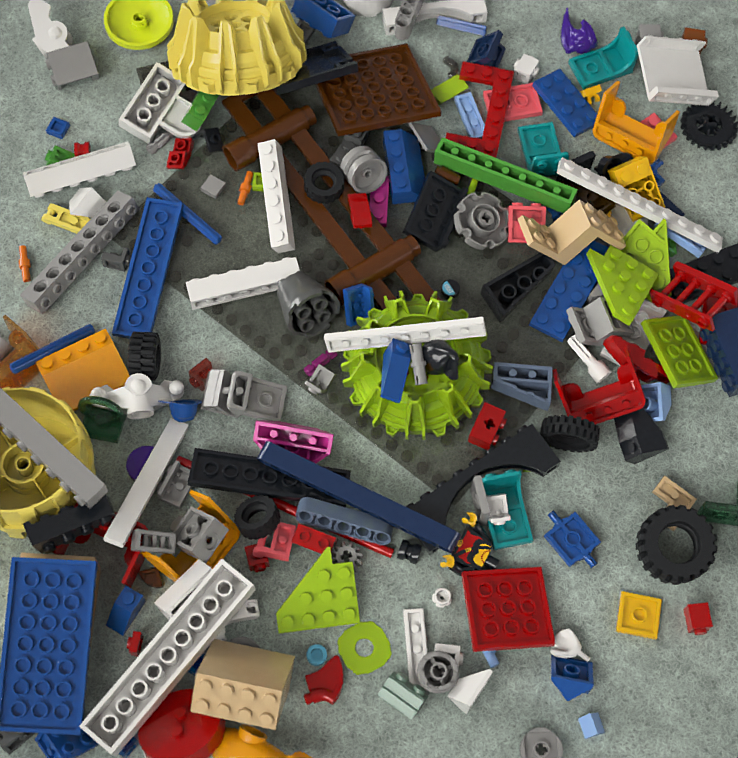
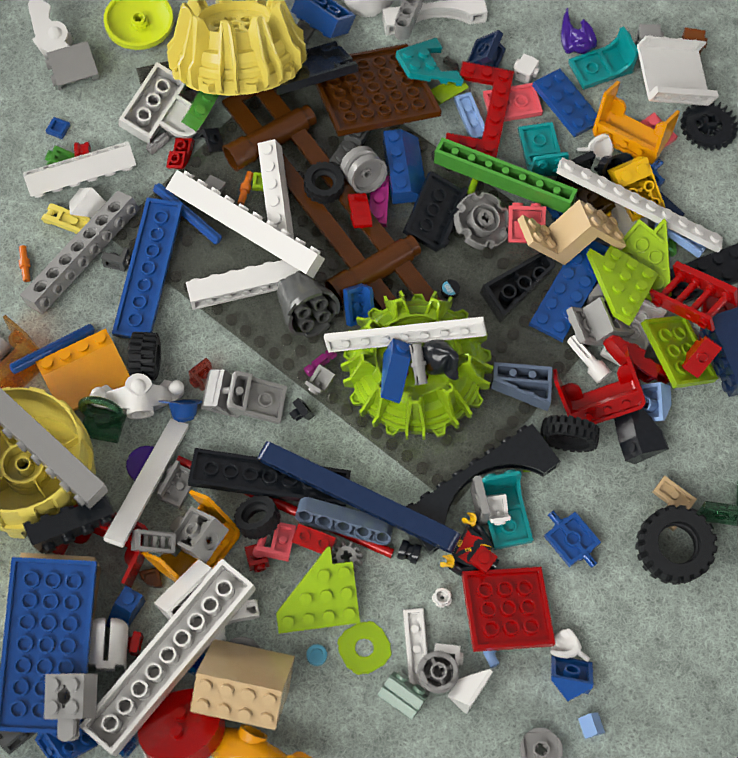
(79, 702): none -> light grey brick
(117, 645): none -> white cylinder
(246, 224): none -> white brick
(299, 439): dark pink wedge -> none
(301, 410): none -> black tile
(325, 683): red arm -> none
(420, 65): none -> teal wing
(425, 136): light grey piece -> none
(447, 174): reddish brown cone -> none
(461, 25): axle -> none
(483, 559): none -> red plate
(490, 416): red brick -> none
(591, 92): yellow tile -> none
(600, 145): none -> white piece
(638, 615): yellow tile -> none
(698, 618): red brick -> none
(700, 356): none -> red brick

